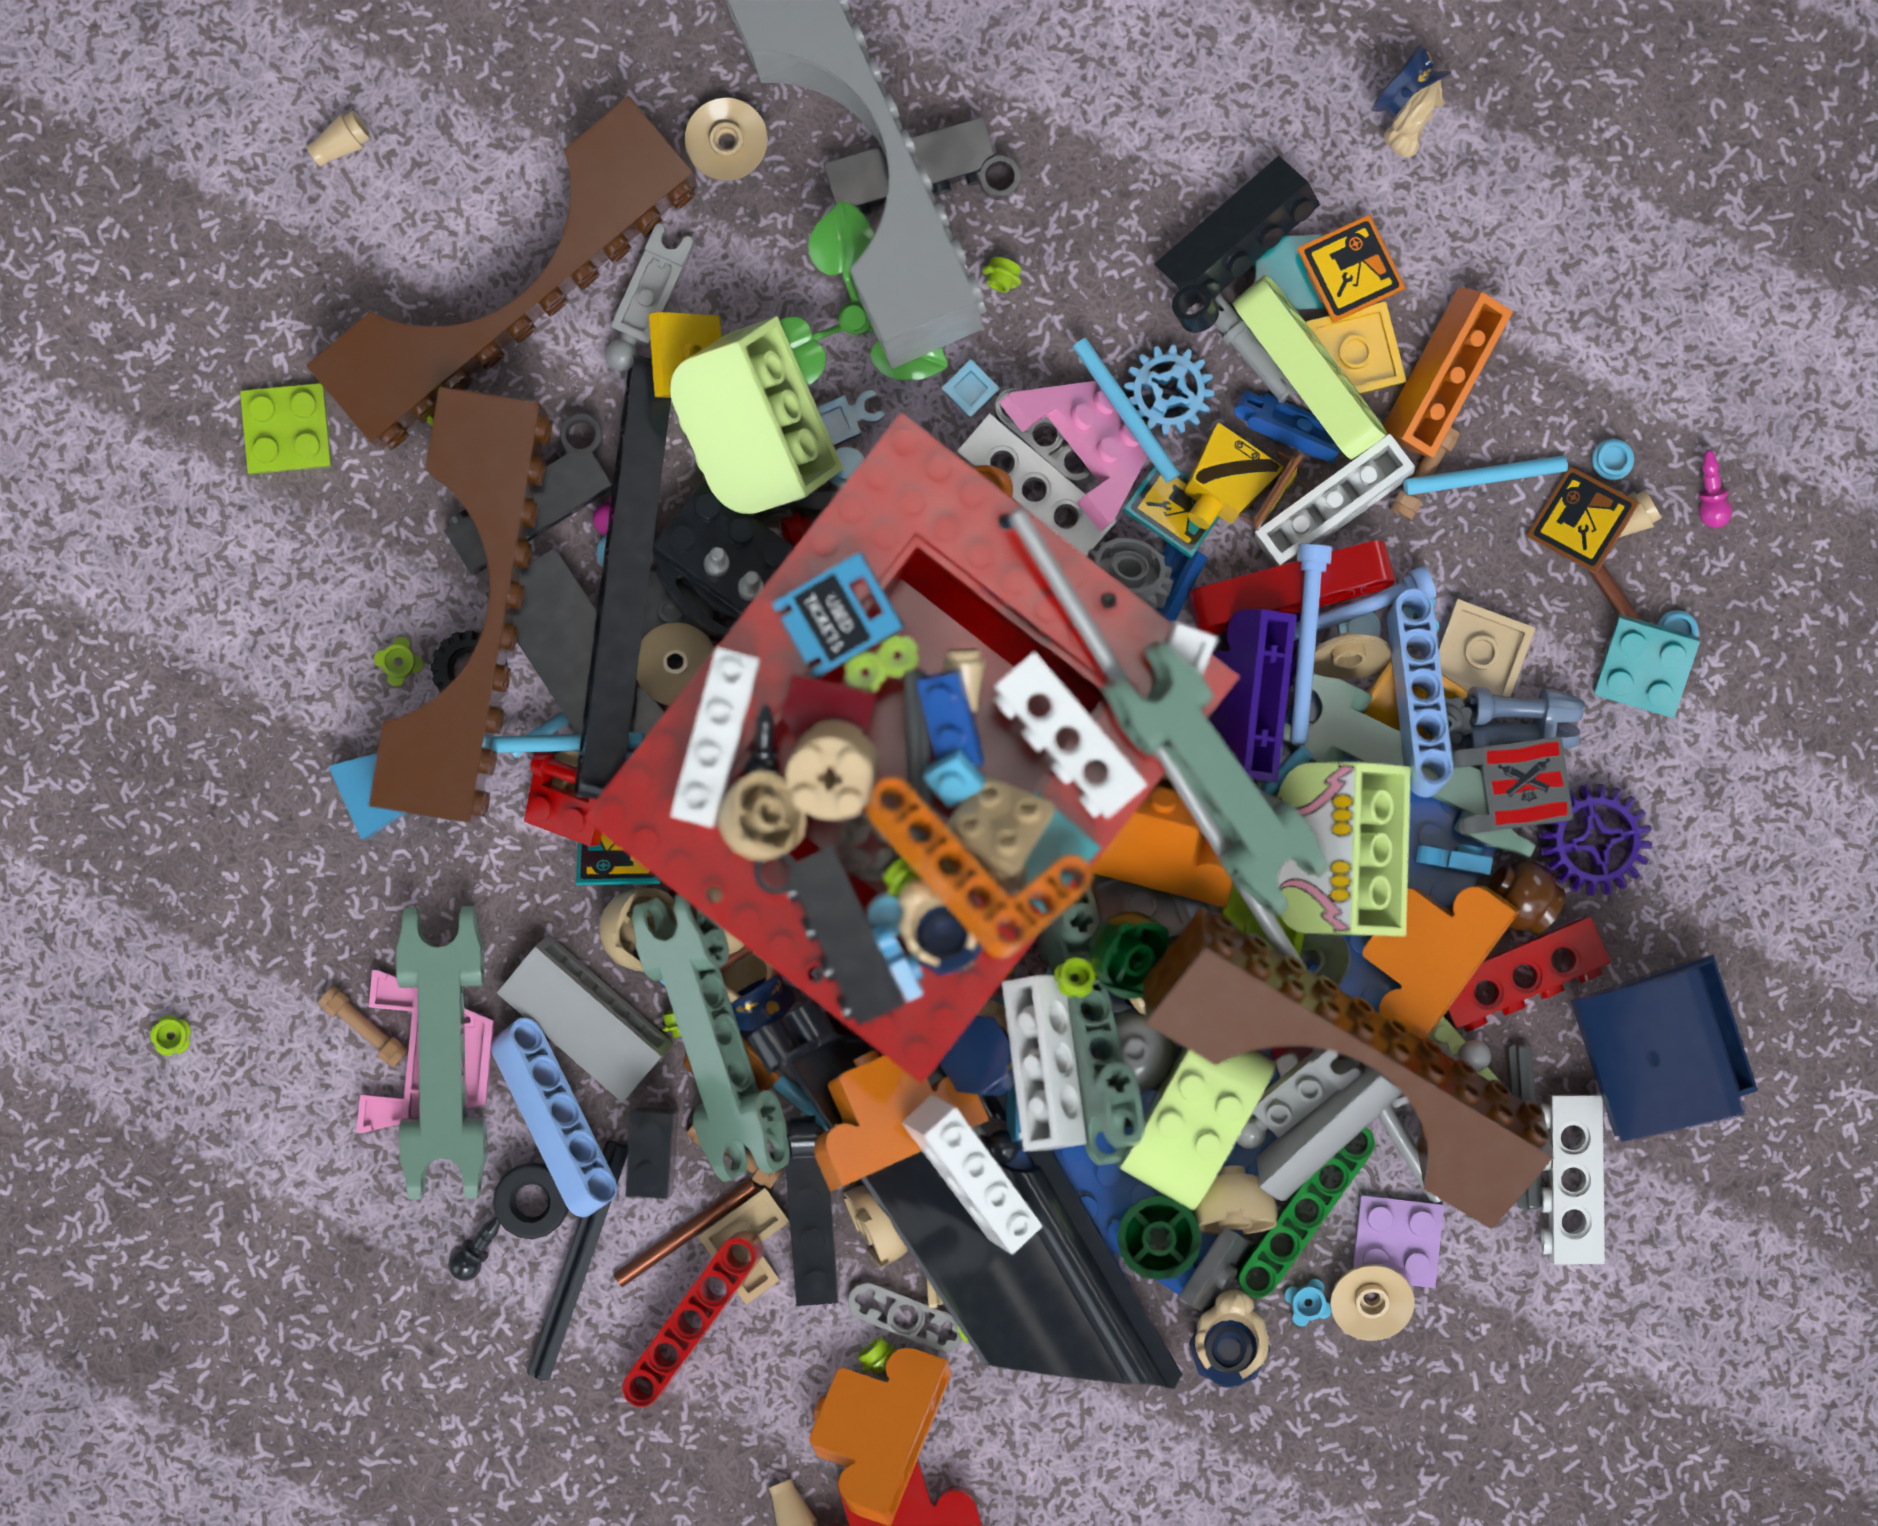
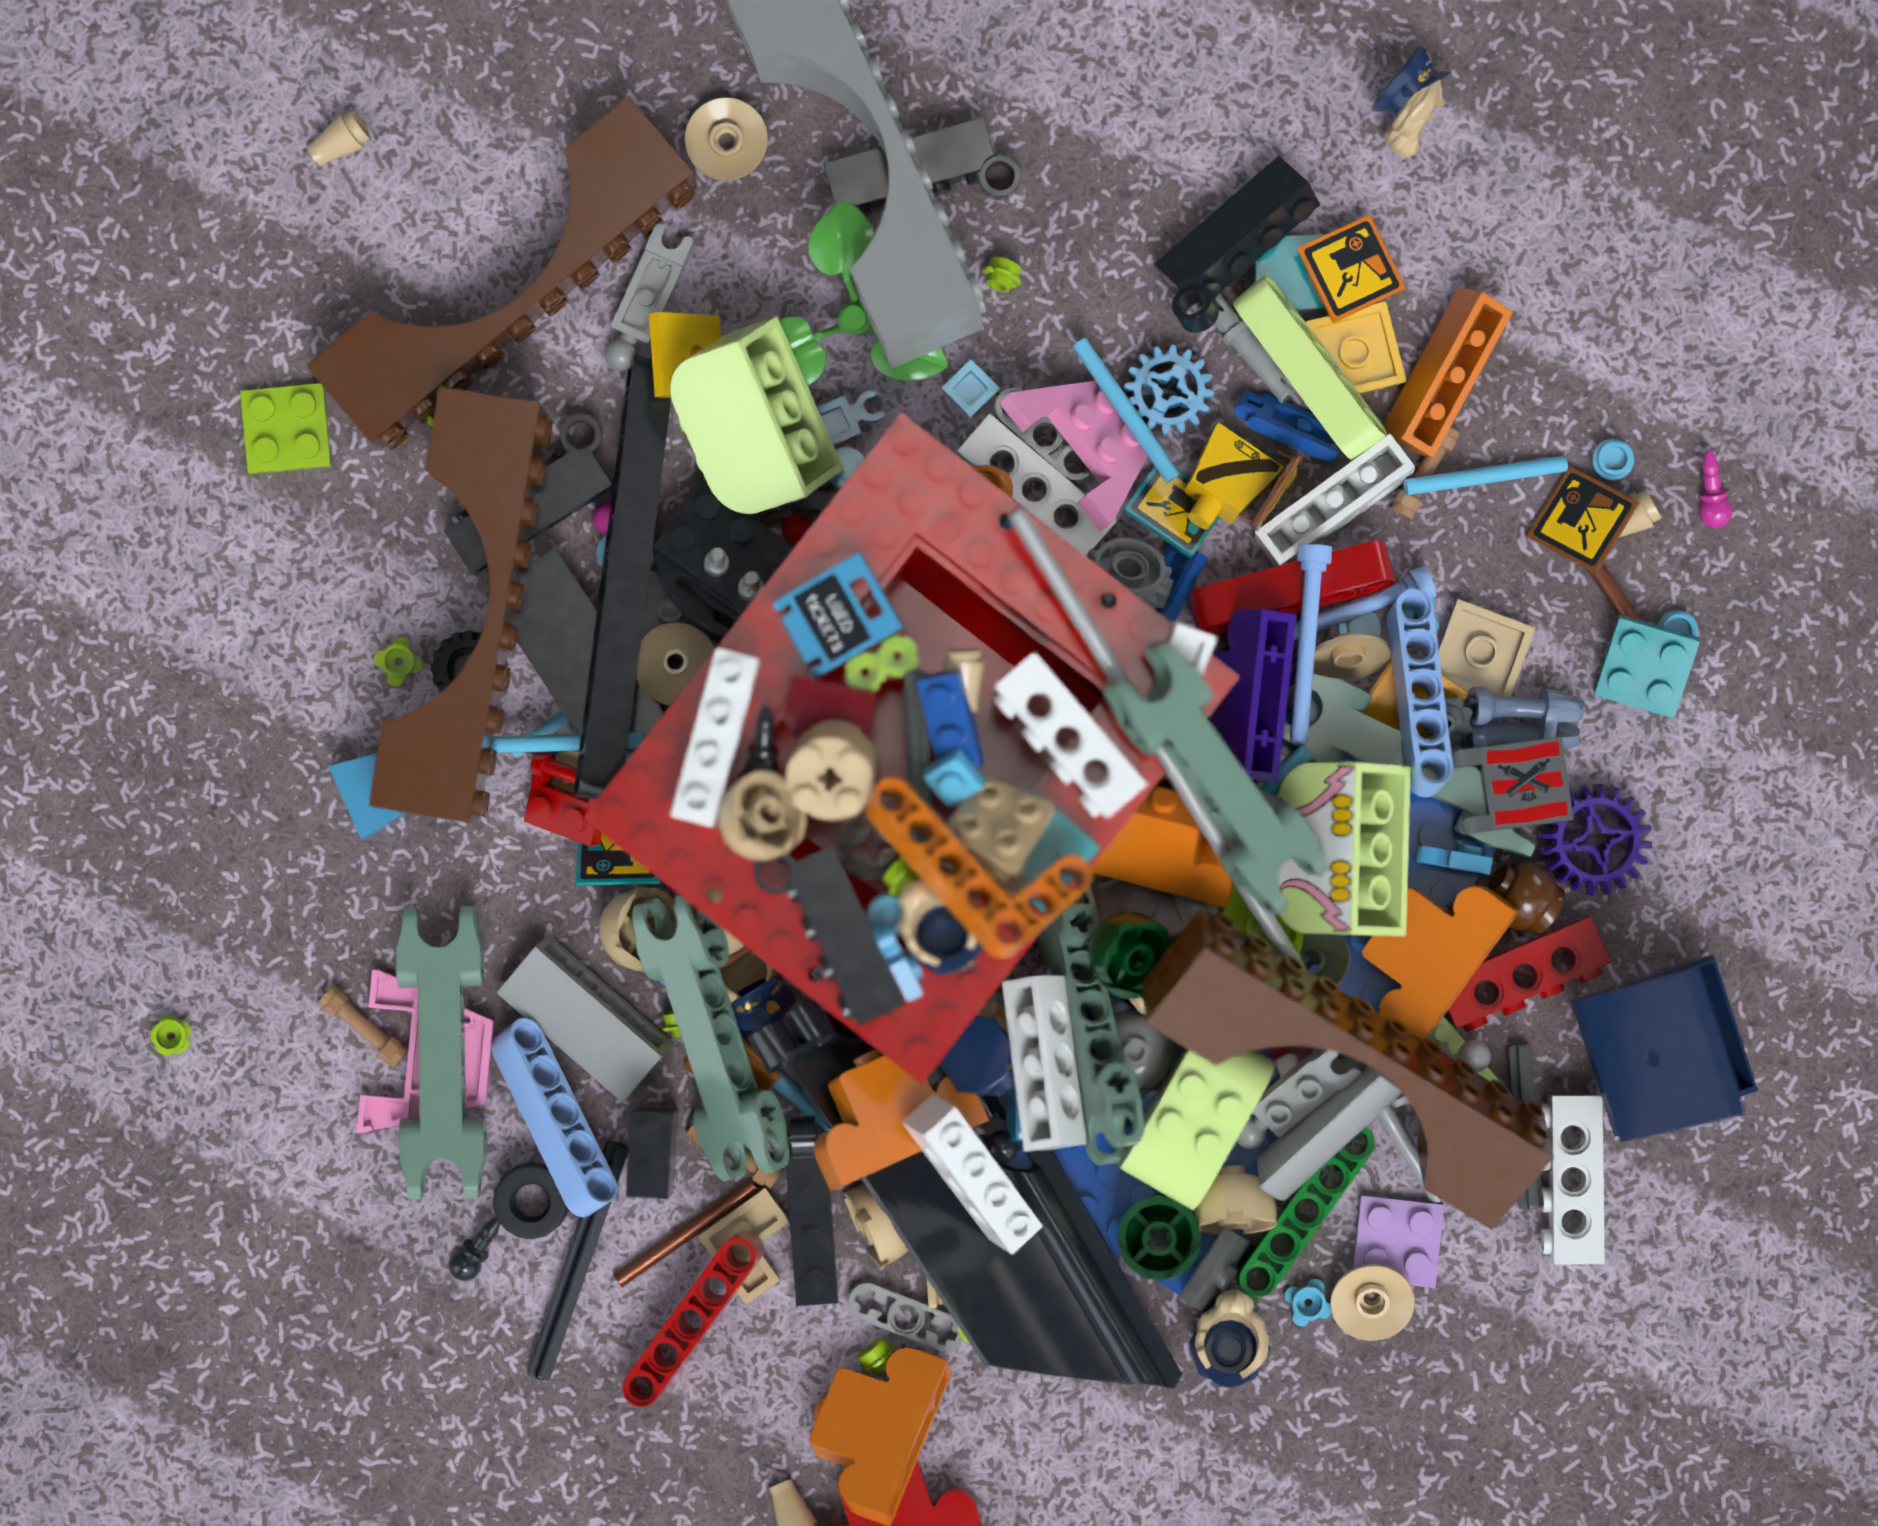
(1079, 968): lime plate -> none

